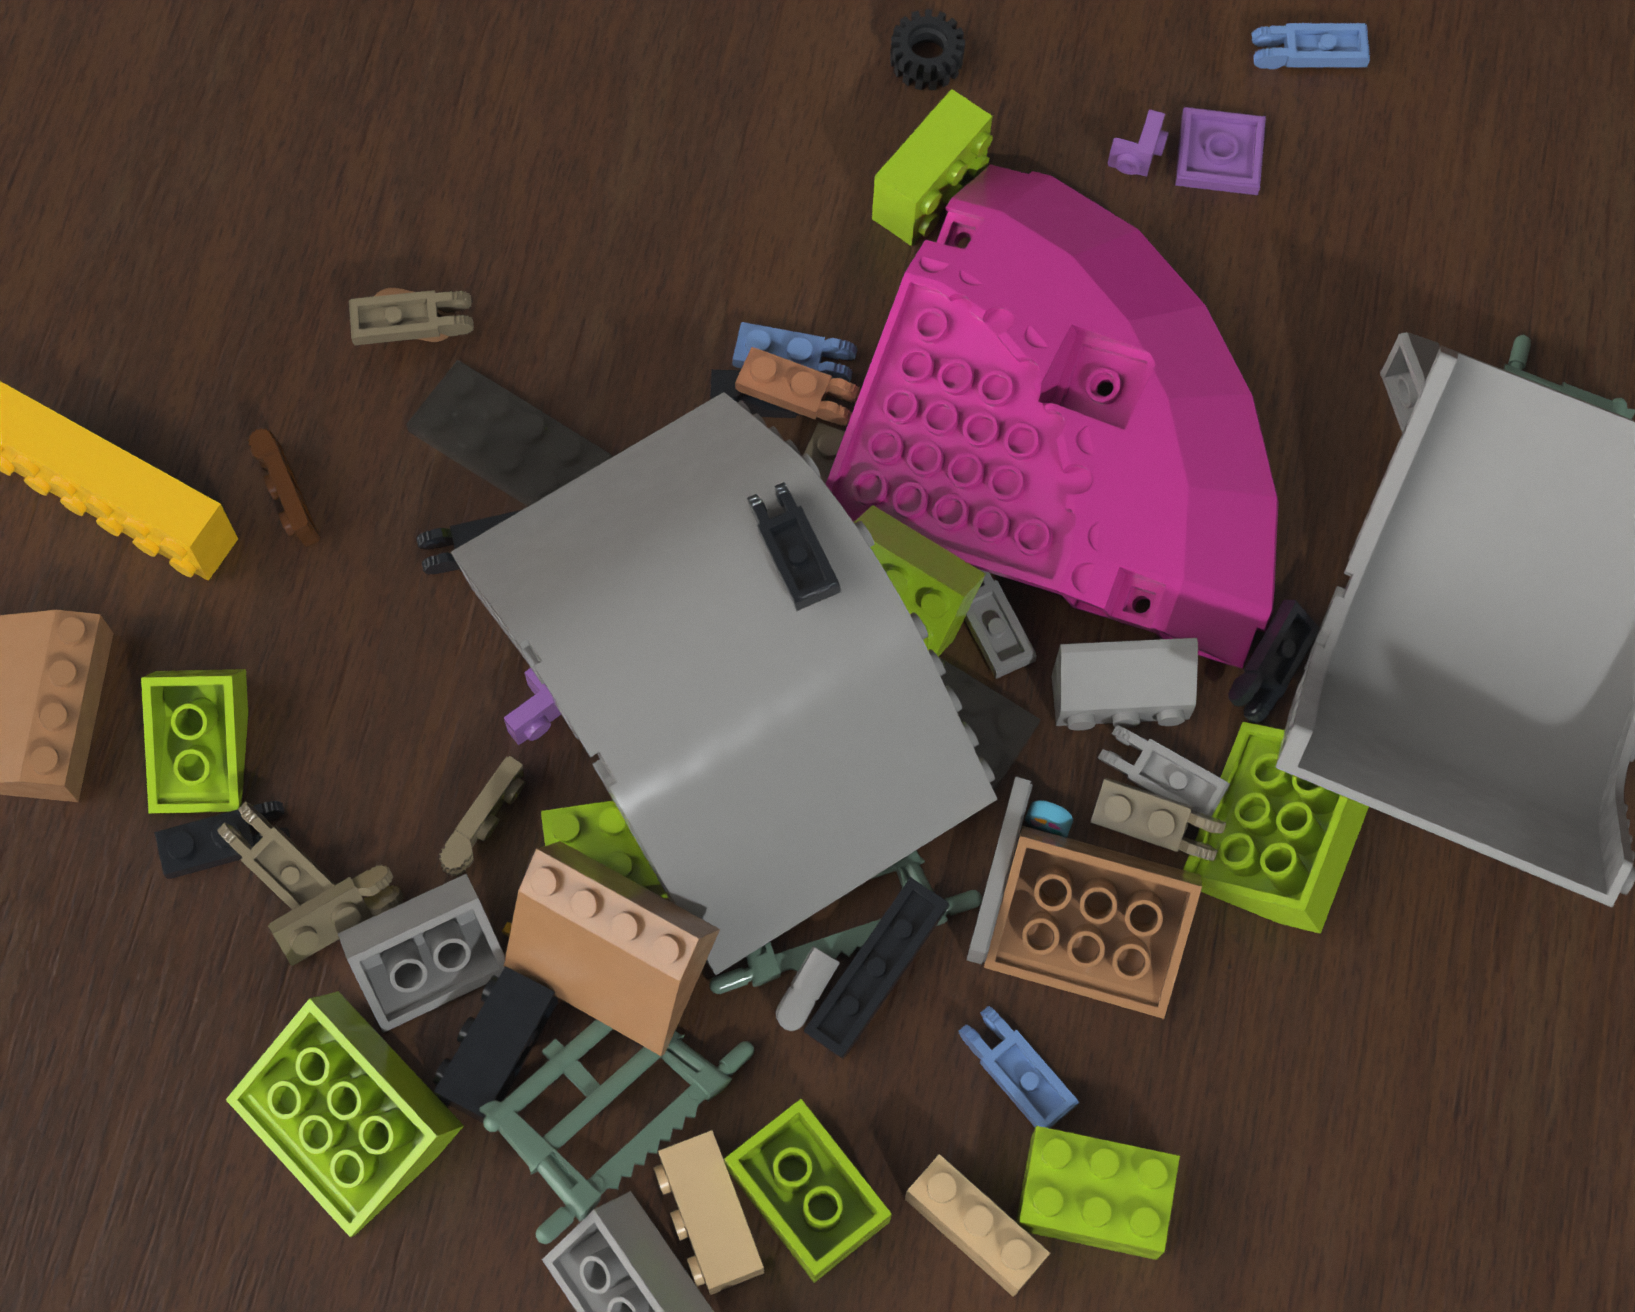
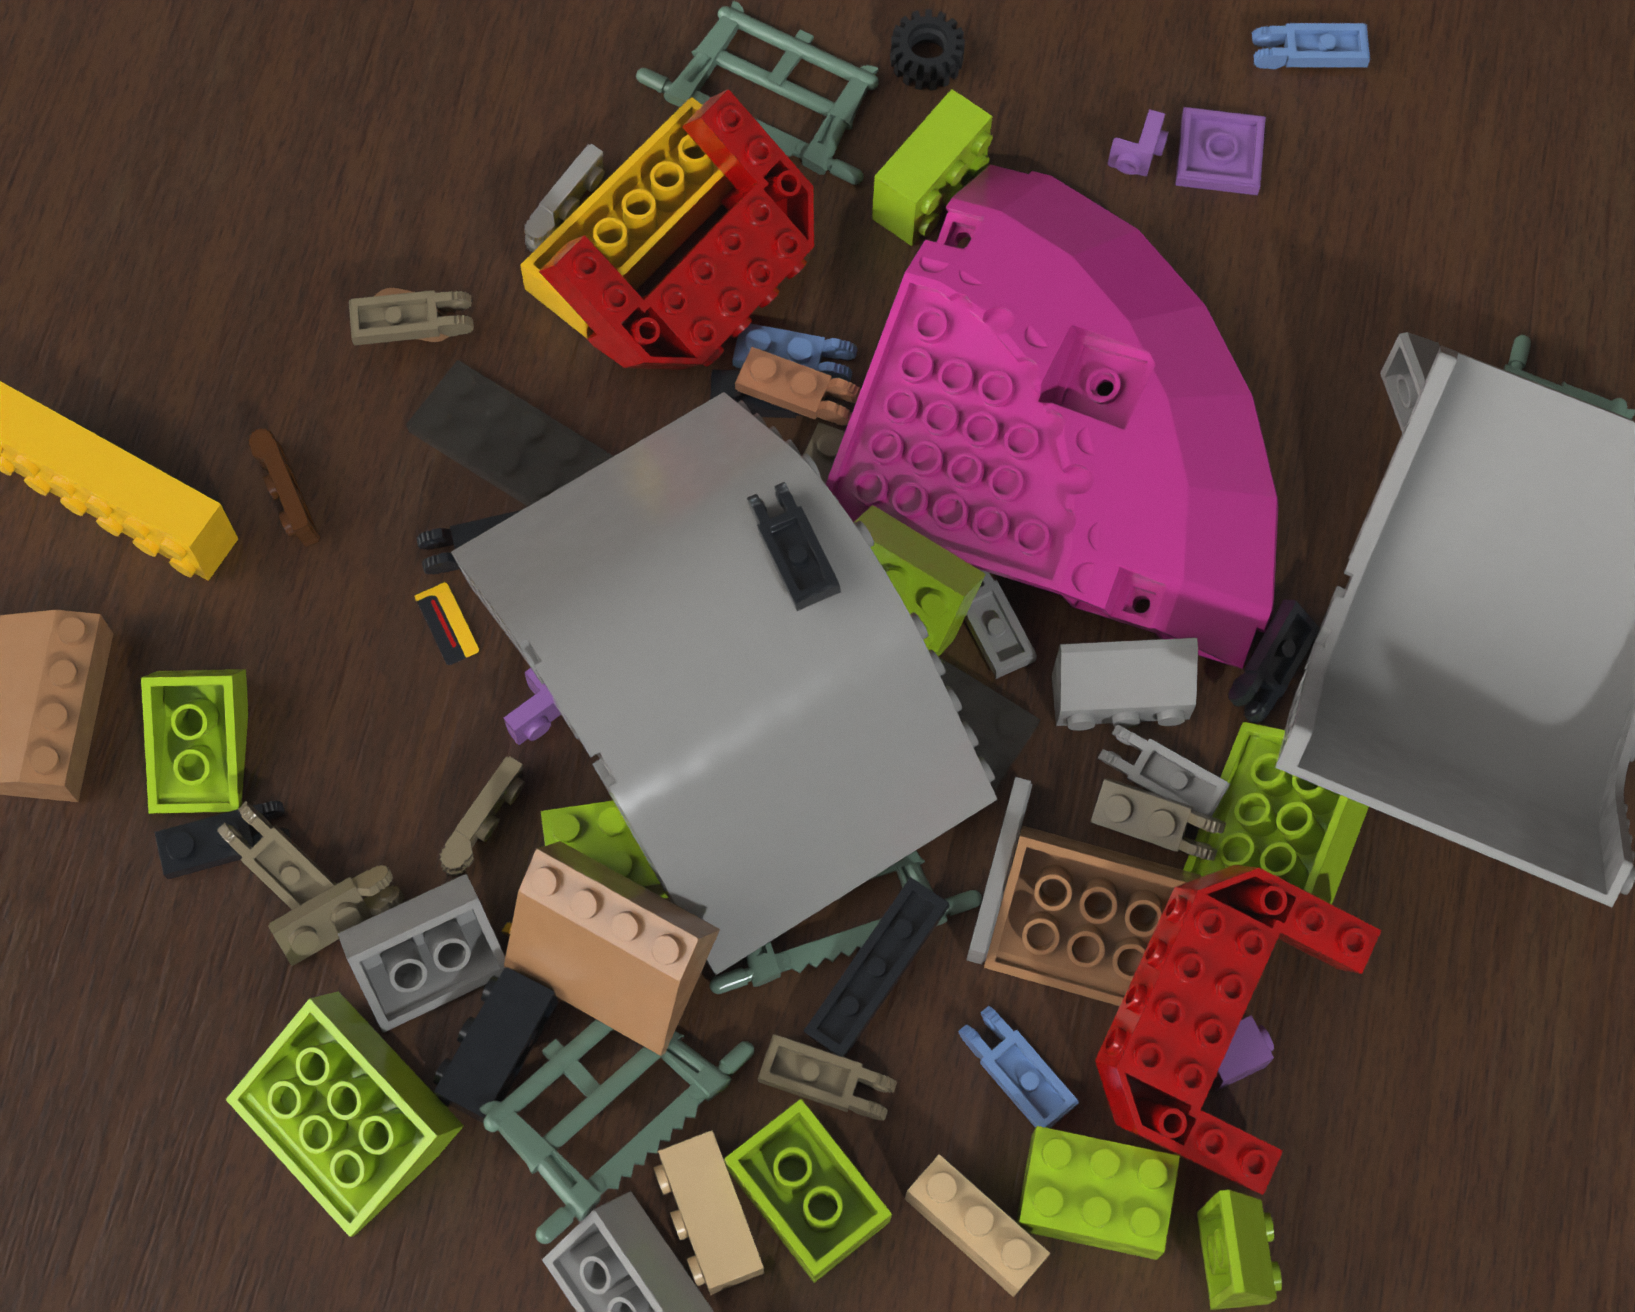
(447, 623): none -> sticker
(564, 197): none -> light grey hinge
(638, 212): none -> yellow brick
(721, 276): none -> red wedge
(805, 989): light grey bar -> none
(822, 1077): none -> dark tan hinge
(838, 114): none -> sand green piece
(1049, 818): medium azure tile -> none
(1192, 999): none -> red wedge
(1237, 1251): none -> lime slope
(1247, 1053): none -> medium lavender brick

